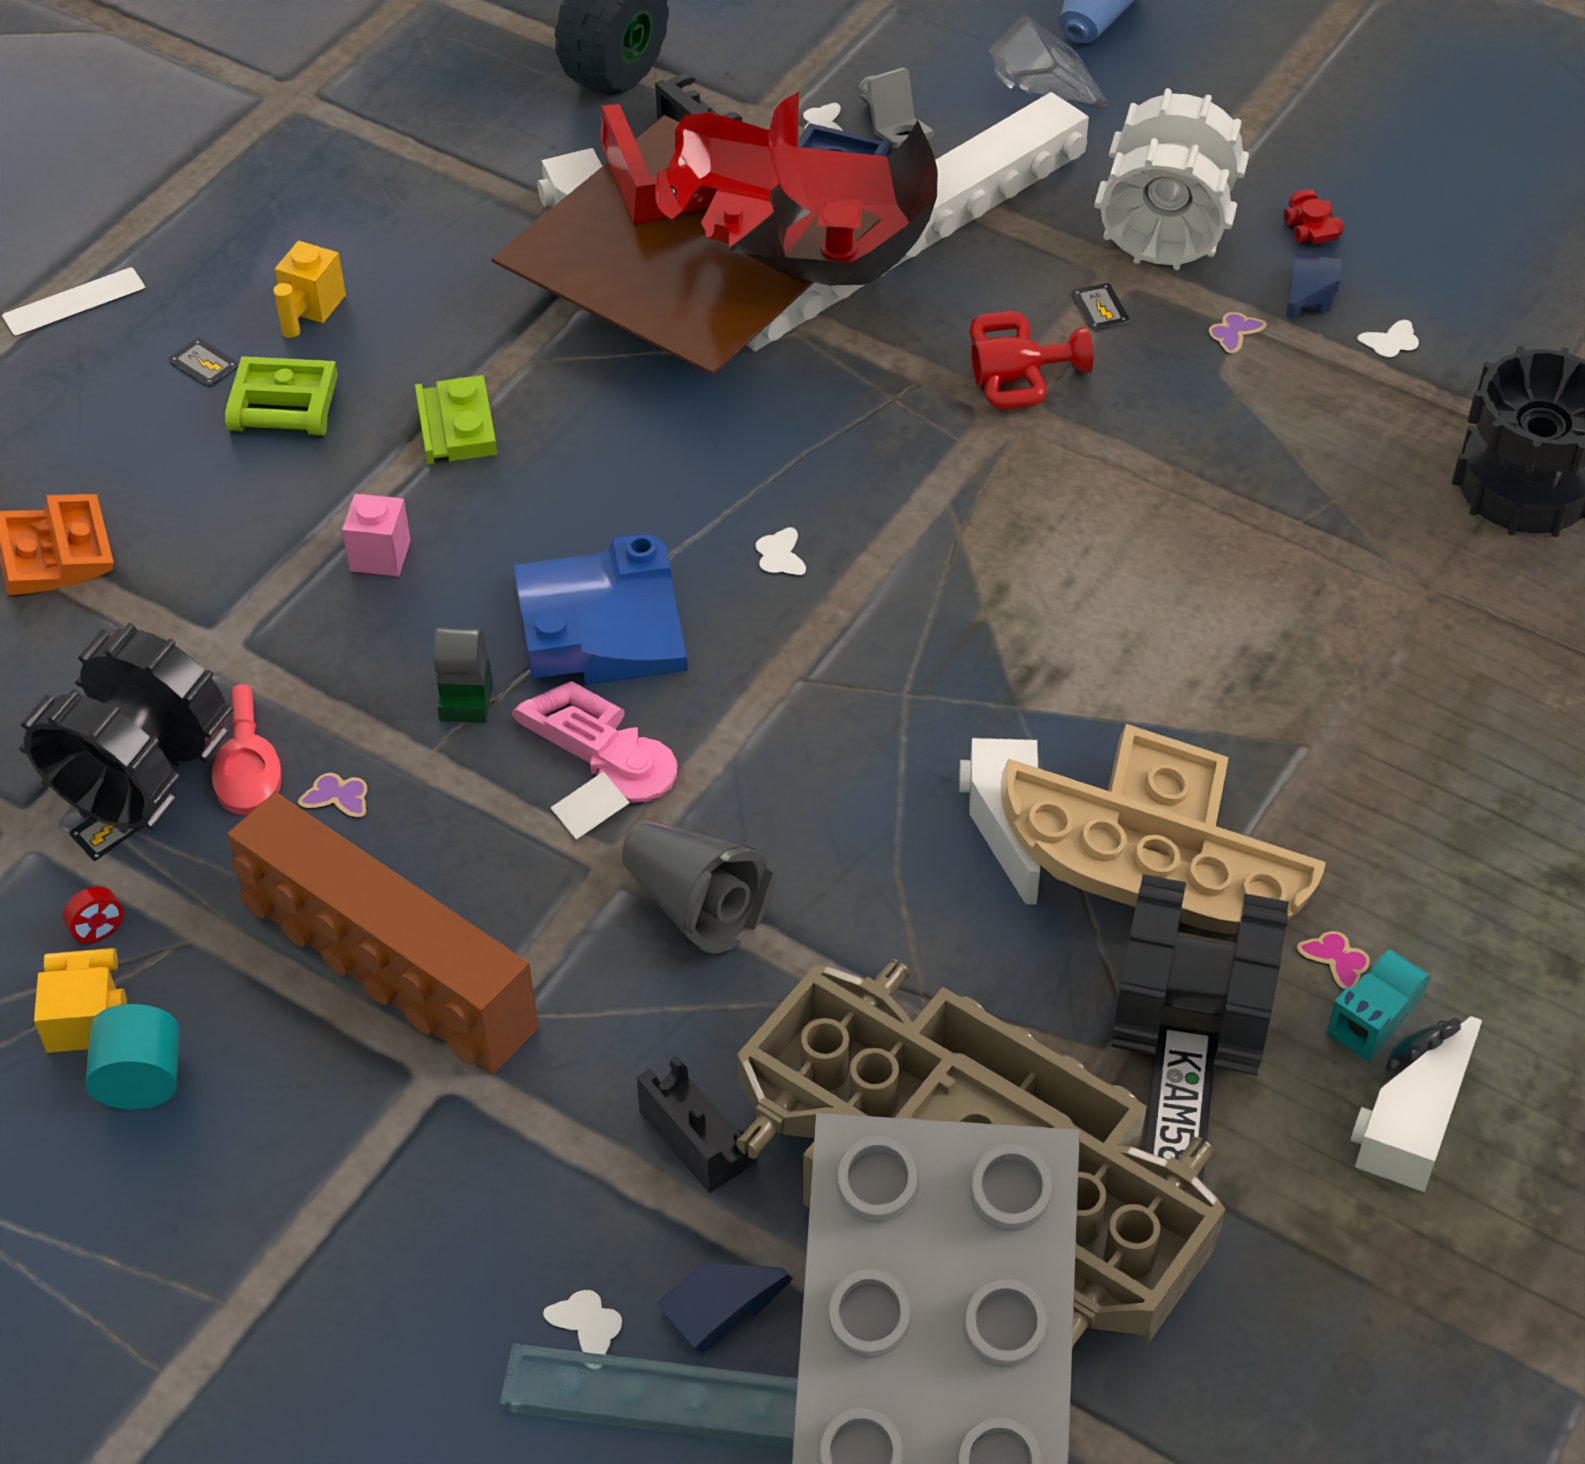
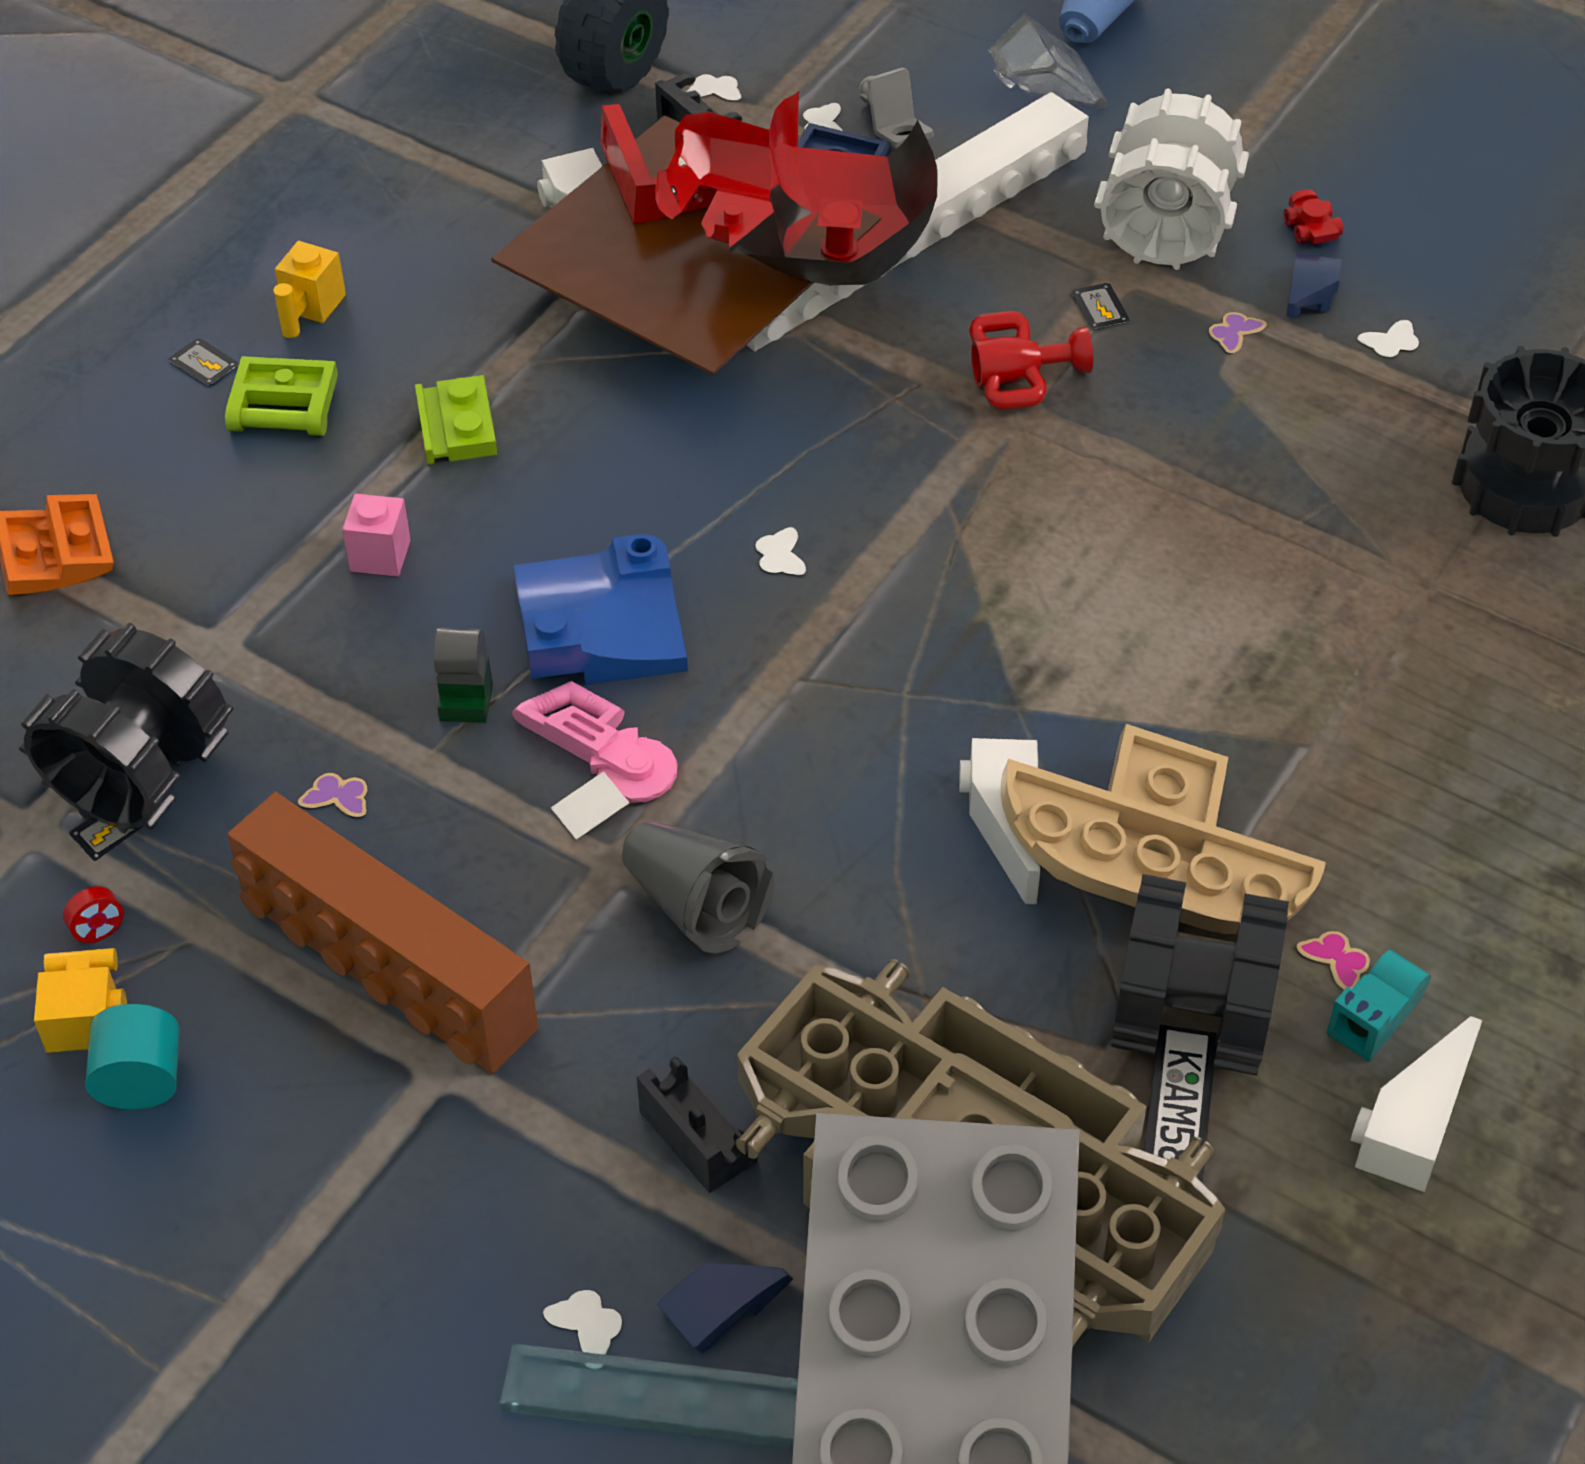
(73, 301): white sticker -> none
(247, 764): coral piece -> none
(722, 87): none -> white sticker
(1421, 1041): black piece -> none

